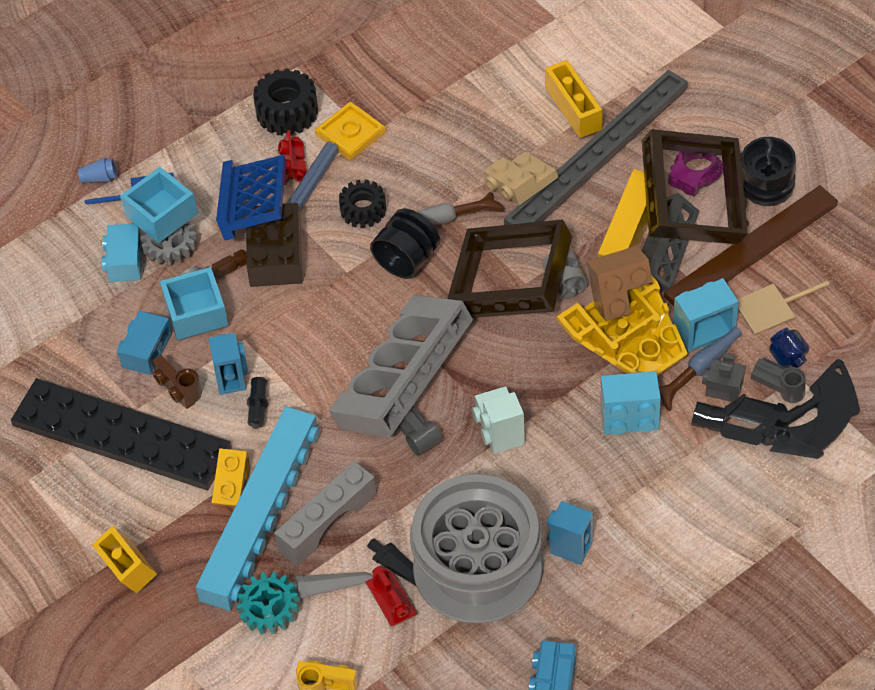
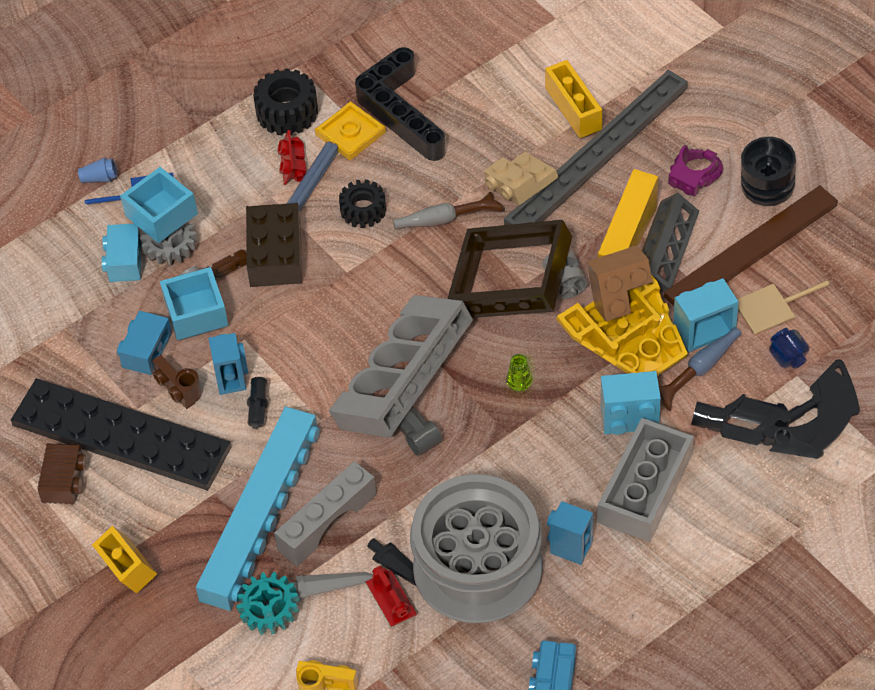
(61, 473): none -> reddish brown brick
(230, 477): yellow plate -> none
(232, 194): blue fence -> none
(377, 95): none -> black beam
(405, 243): black wheel -> none
(500, 419): light aqua brick -> none
(519, 374): none -> clear neon green cone
(645, 479): none -> light grey brick
(655, 186): dark brown window -> none
(724, 379): dark grey brick -> none
(780, 379): dark grey piece -> none

